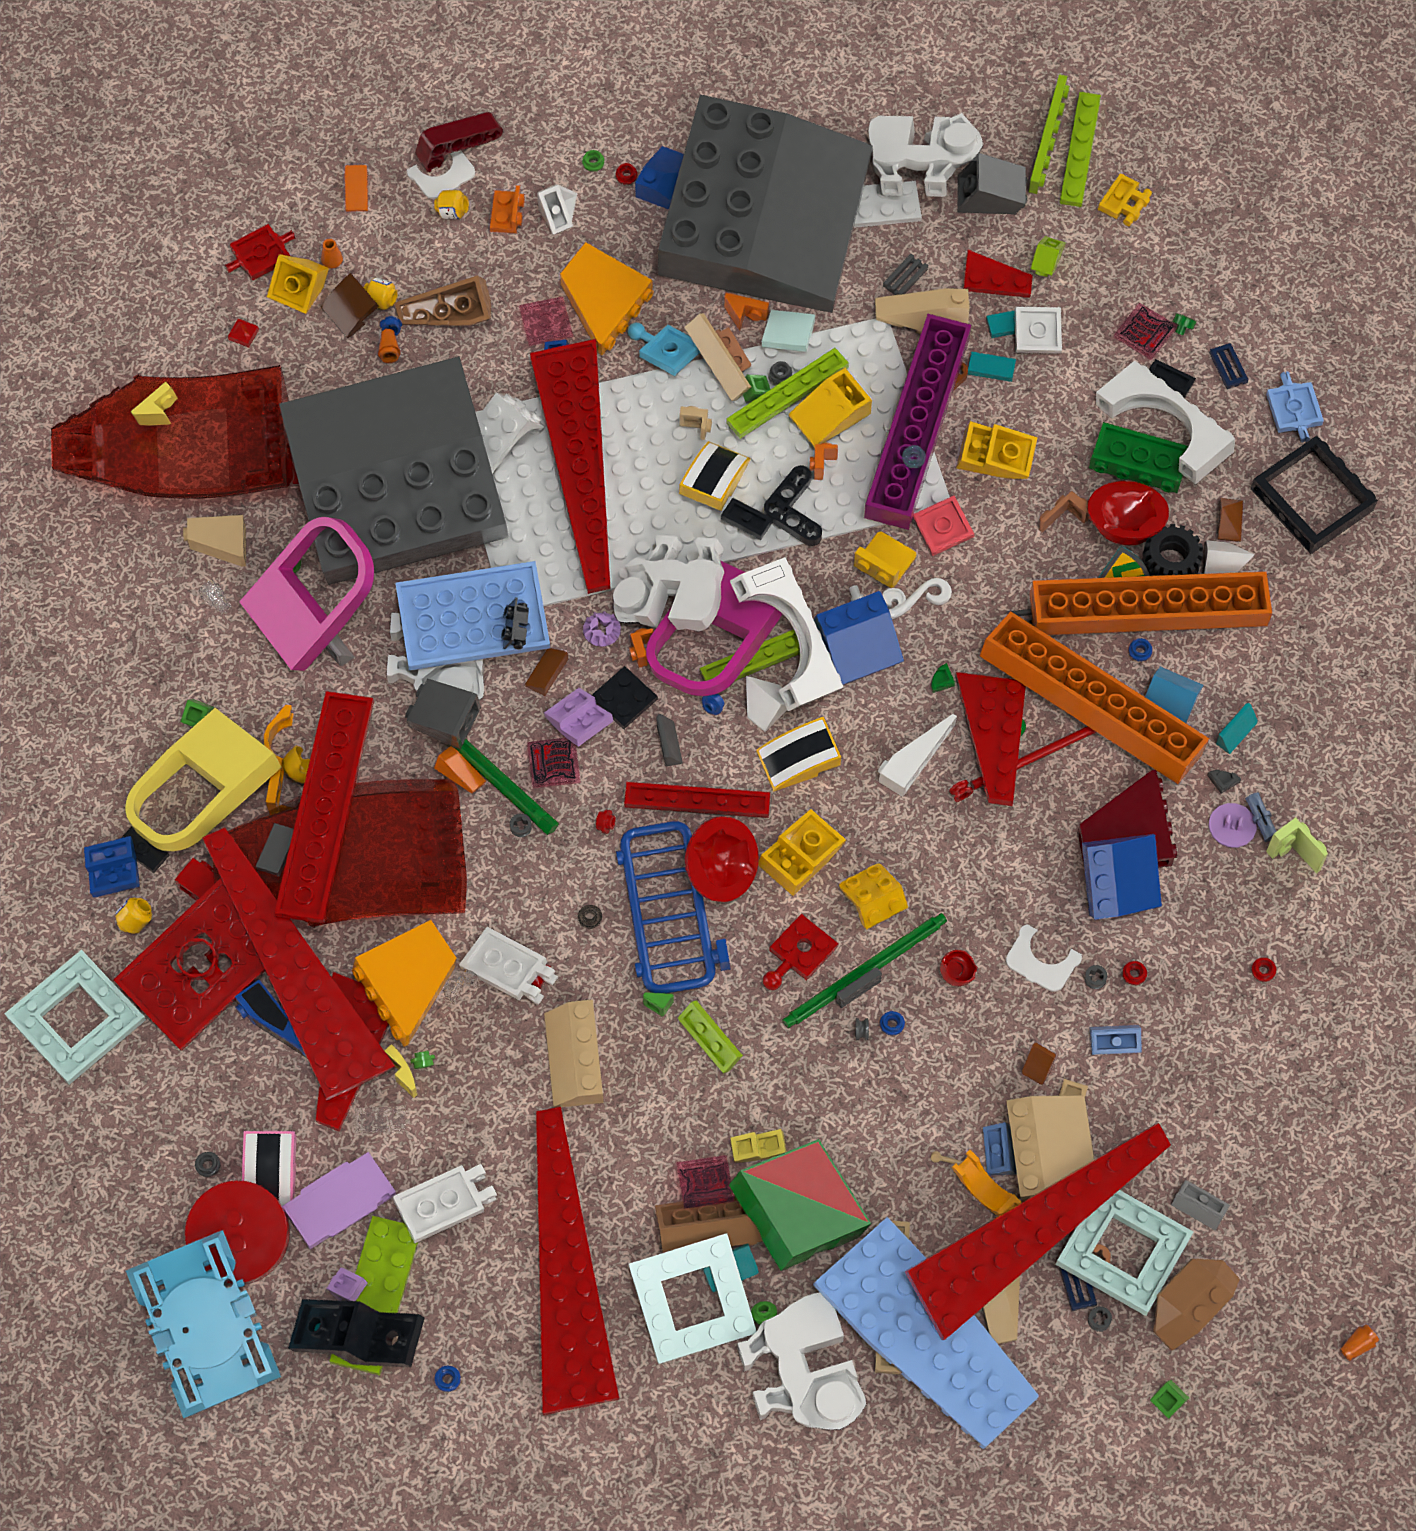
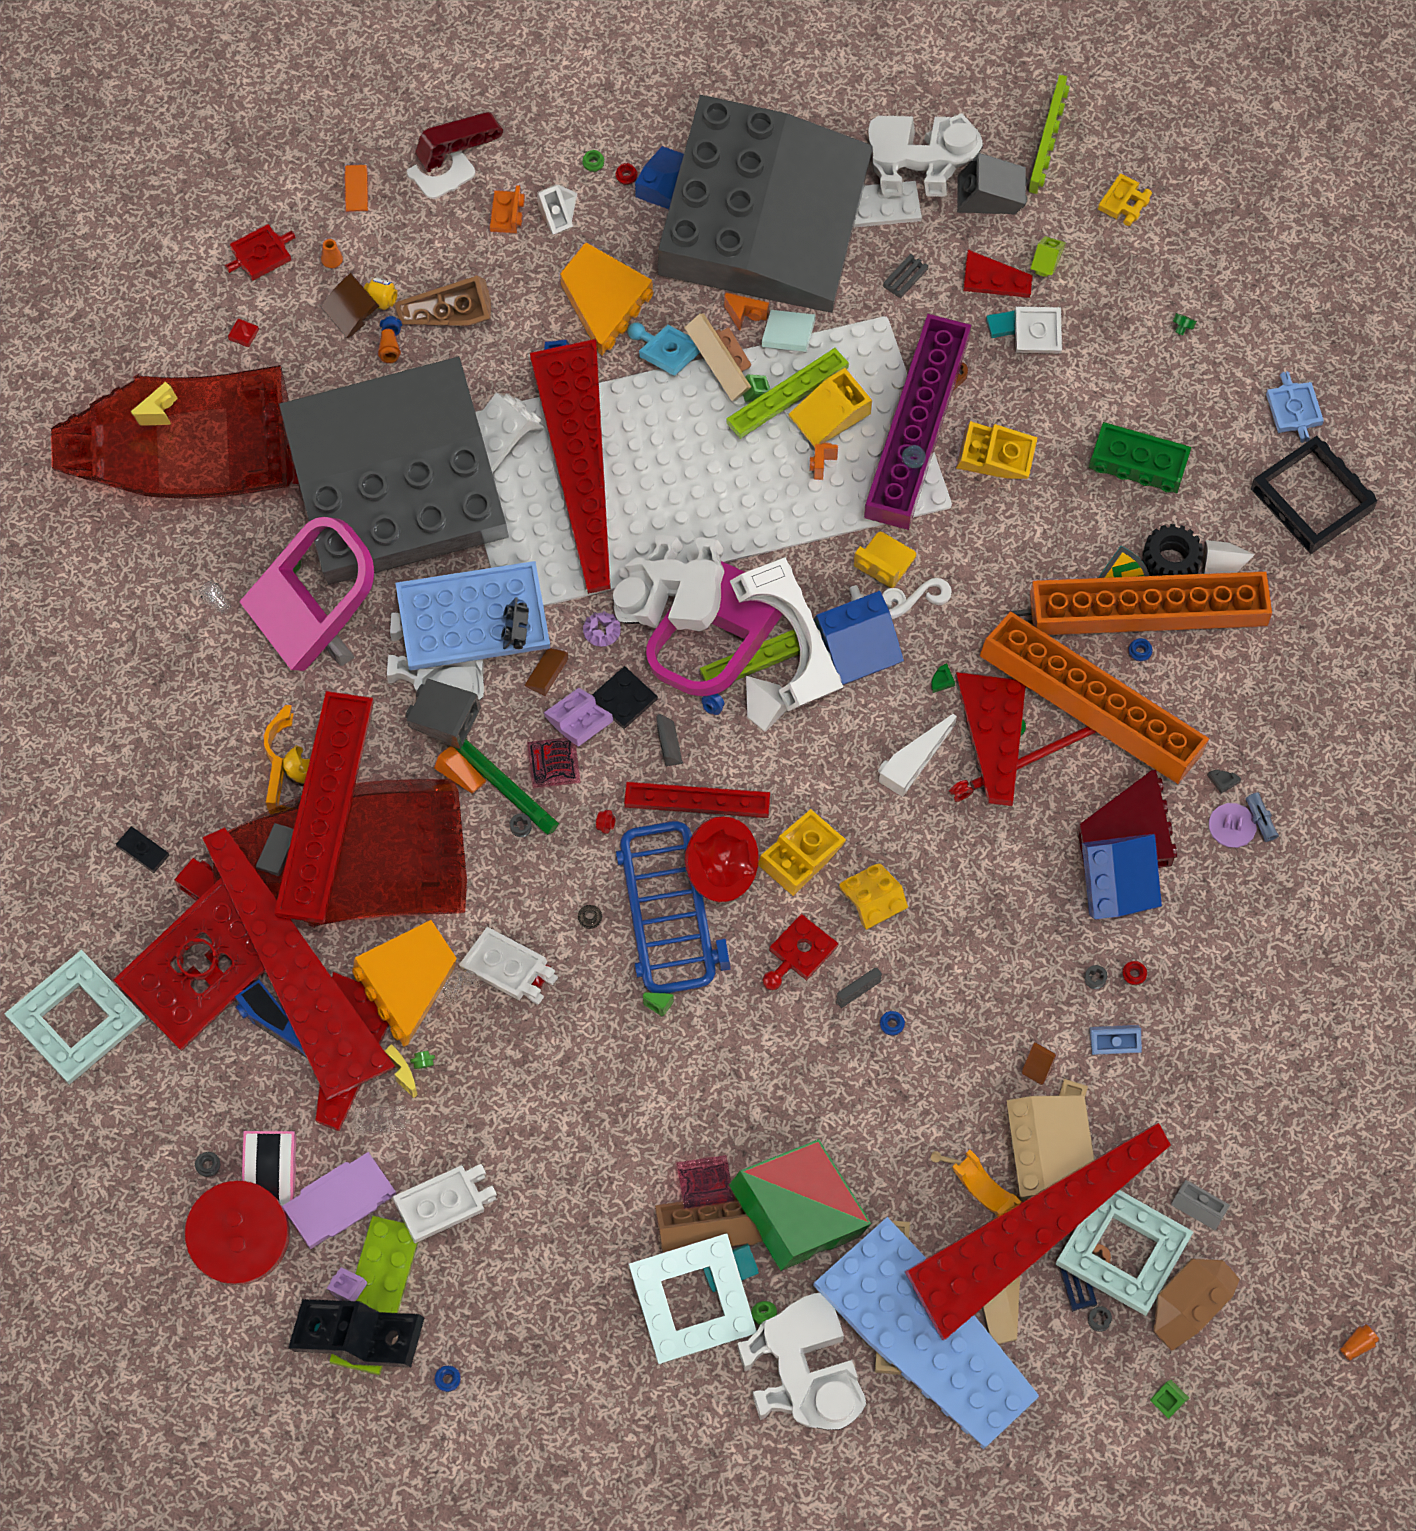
(112, 866): blue slope -> none
(133, 915): yellow head -> none
(195, 712): bright green slope -> none
(215, 1322): medium azure piece -> none
(218, 537): tan slope -> none
(221, 755): light yellow window -> none
(297, 282): yellow slope -> none
(451, 204): yellow head -> none
(546, 321): clear pink tile -> none
(573, 1054): tan slope -> none
(573, 1331): red wing -> none
(637, 651): orange bracket -> none
(697, 418): tan bracket -> none
(710, 1036): lime plate -> none
(713, 475): slope -> none
(746, 518): black plate -> none
(758, 1146): light yellow slope -> none
(780, 367): dark grey plate -> none
(785, 505): black beam -> none
(799, 754): slope -> none
(861, 1029): dark grey bush -> none
(879, 961): green piece -> none
(912, 308): tan wedge -> none
(943, 525): coral plate -> none
(953, 964): red hair -> none
(991, 366): teal tile -> none
(999, 1150): medium blue slope -> none
(1046, 975): white piece -> none
(1070, 502): nougat bracket -> none
(1080, 149): lime plate -> none
(1127, 512): red piece -> none
(1139, 388): white arch -> none
(1145, 331): clear pink tile -> none
(1173, 377): black tile -> none
(1174, 693): dark azure slope -> none
(1230, 519): dark orange slope -> none
(1235, 381): dark blue tile -> none
(1237, 729): teal slope -> none
(1267, 963): red plate -> none
(1298, 836): yellowish green bracket -> none

